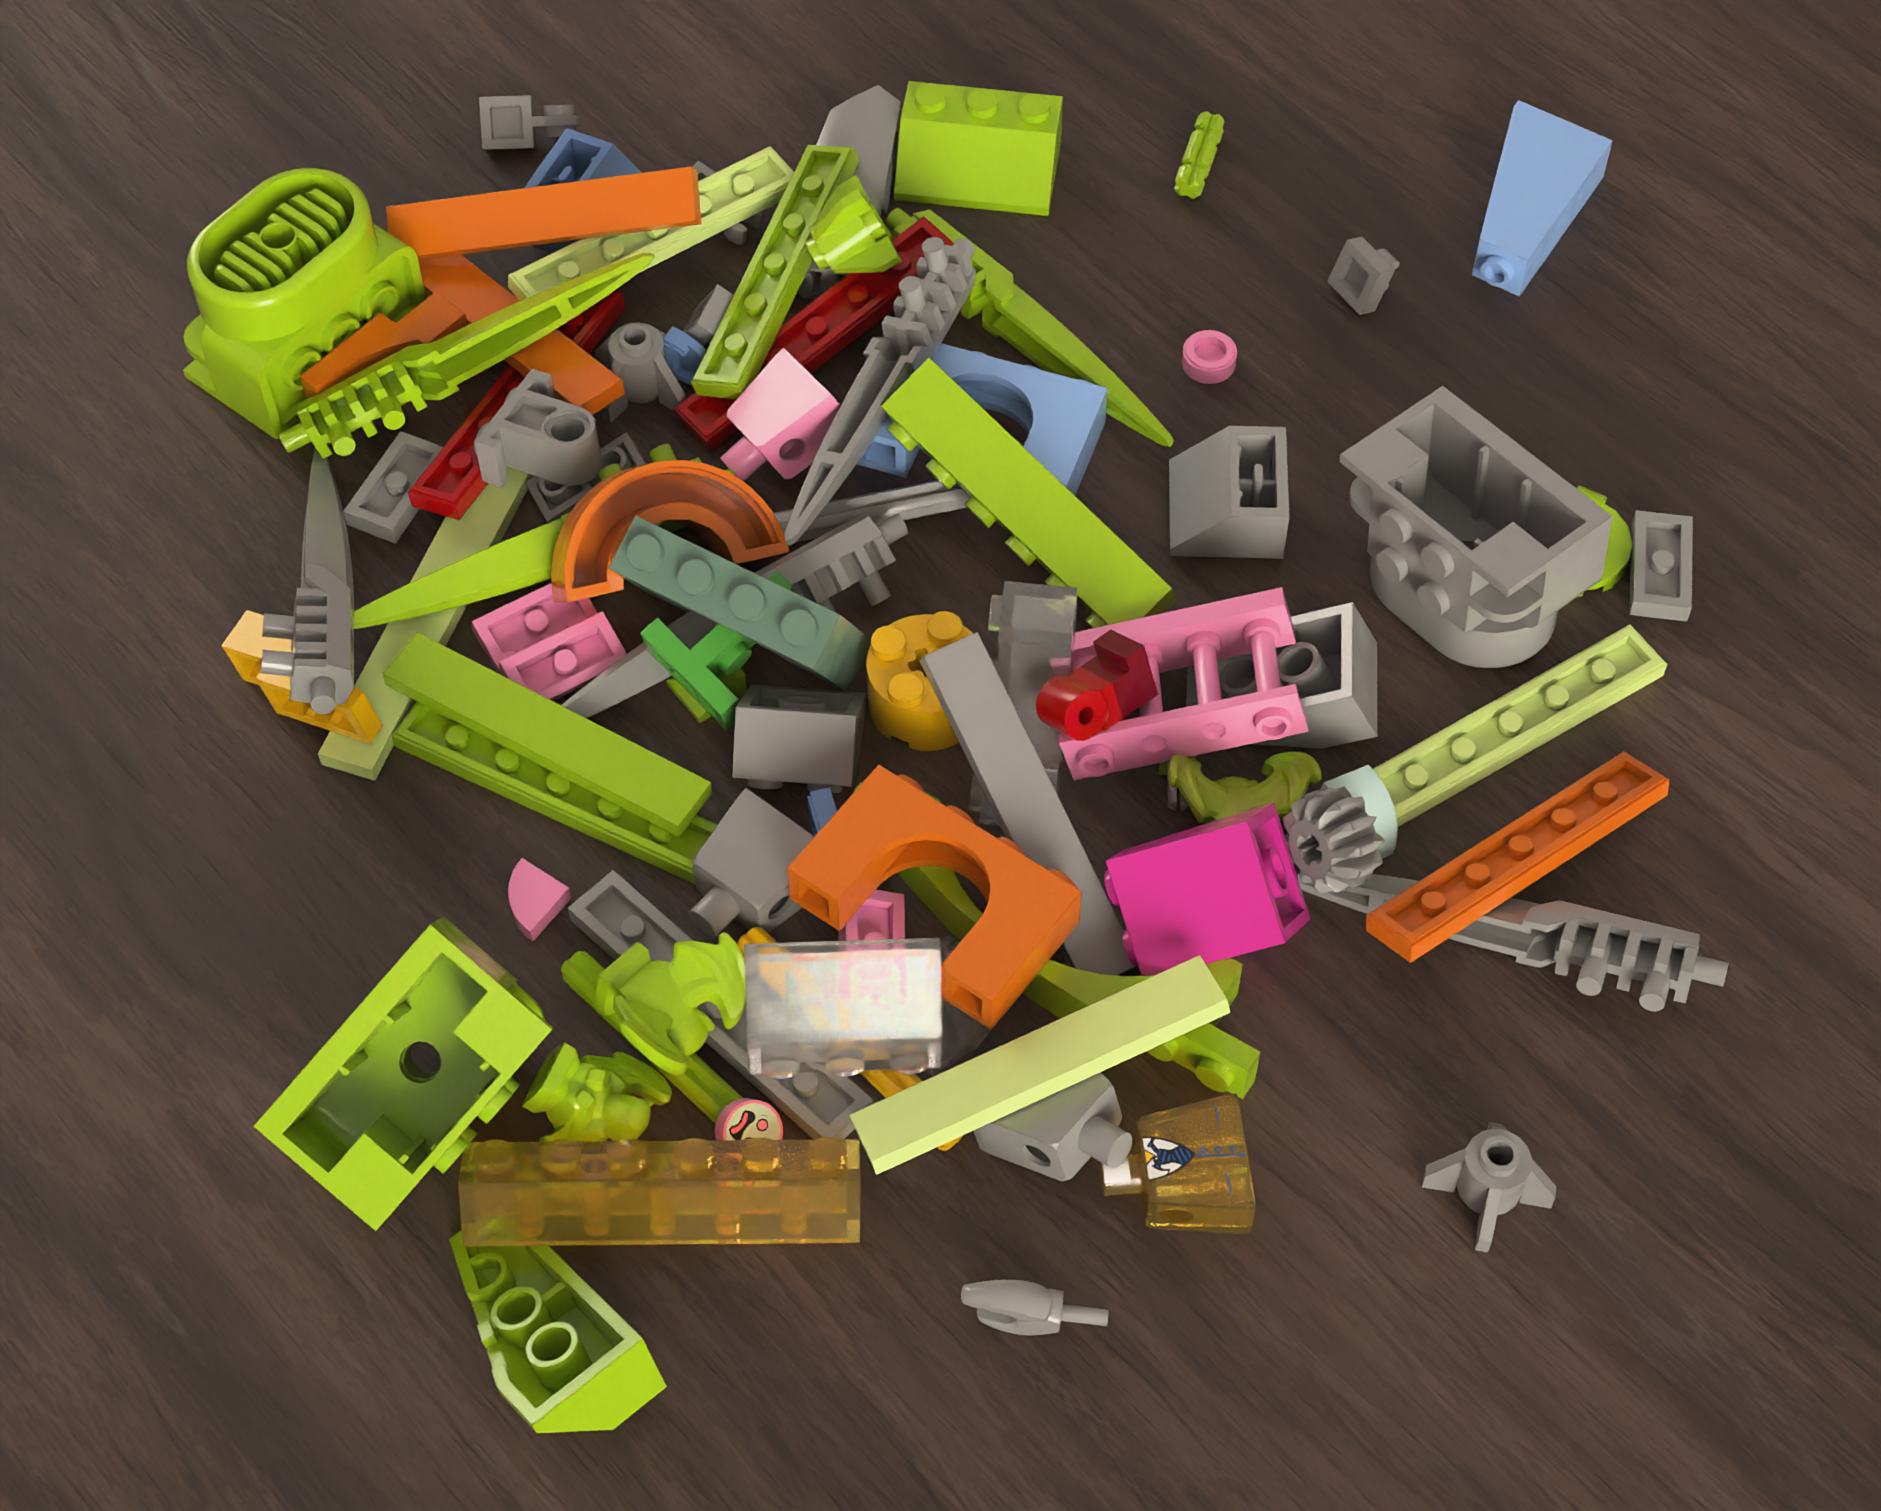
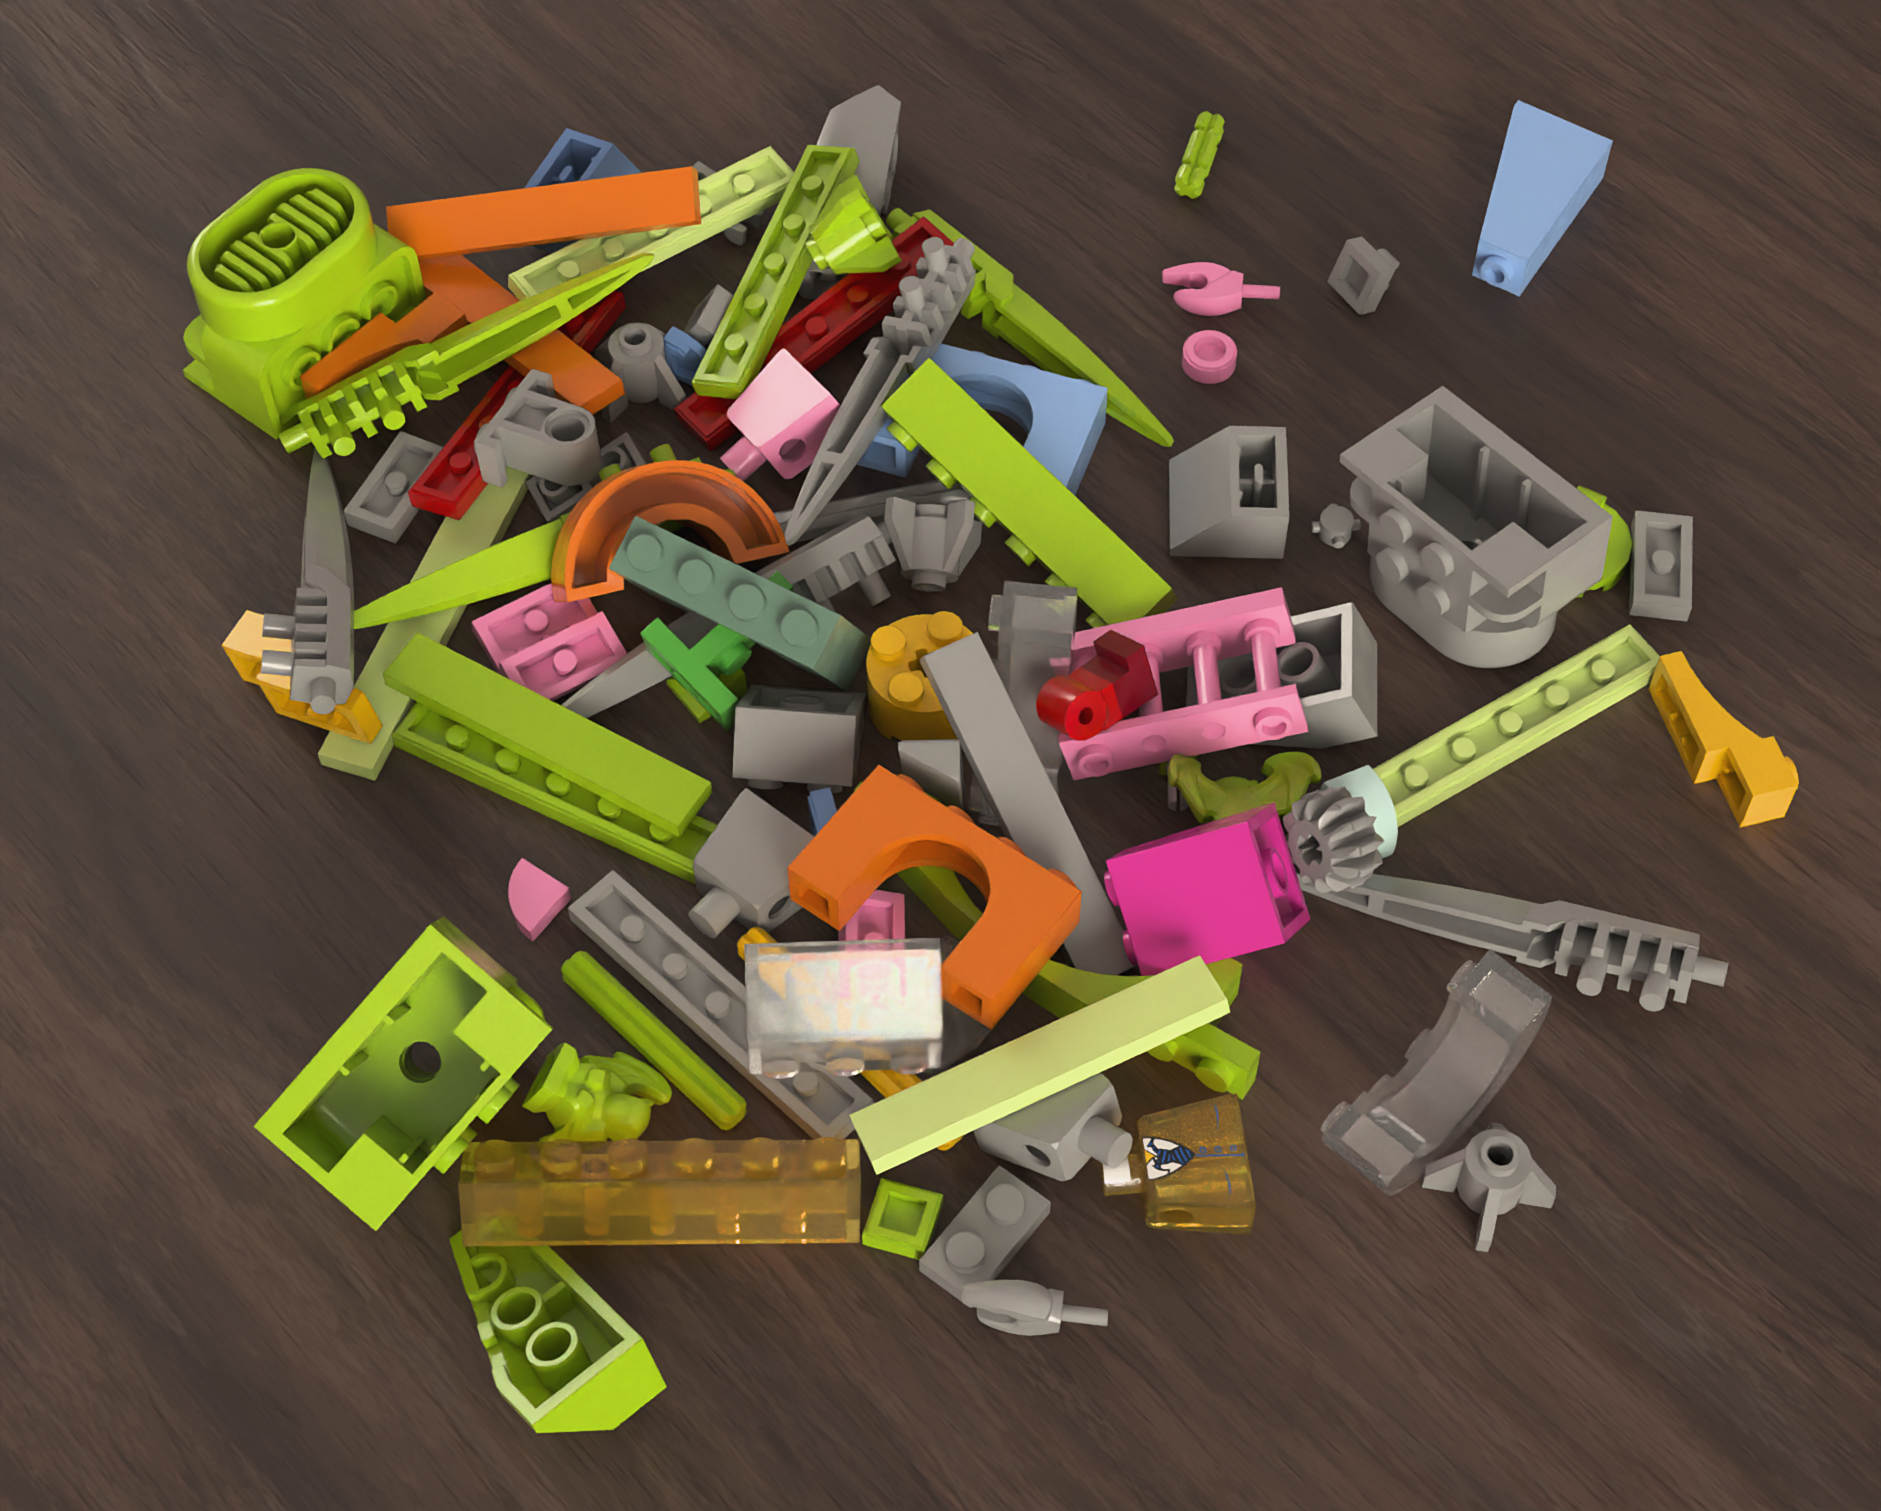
(511, 122): light grey plate -> none
(662, 997): lime animal -> none
(748, 1120): tile -> none
(902, 1219): none -> lime tile
(932, 540): none -> light grey brick
(936, 768): none -> light grey slope
(978, 148): lime slope -> none
(985, 1233): none -> light grey plate
(1220, 288): none -> bright pink hand
(1335, 525): none -> light grey piece
(1447, 1080): none -> clear brick
(1516, 856): orange tile -> none
(1718, 747): none -> yellow slope

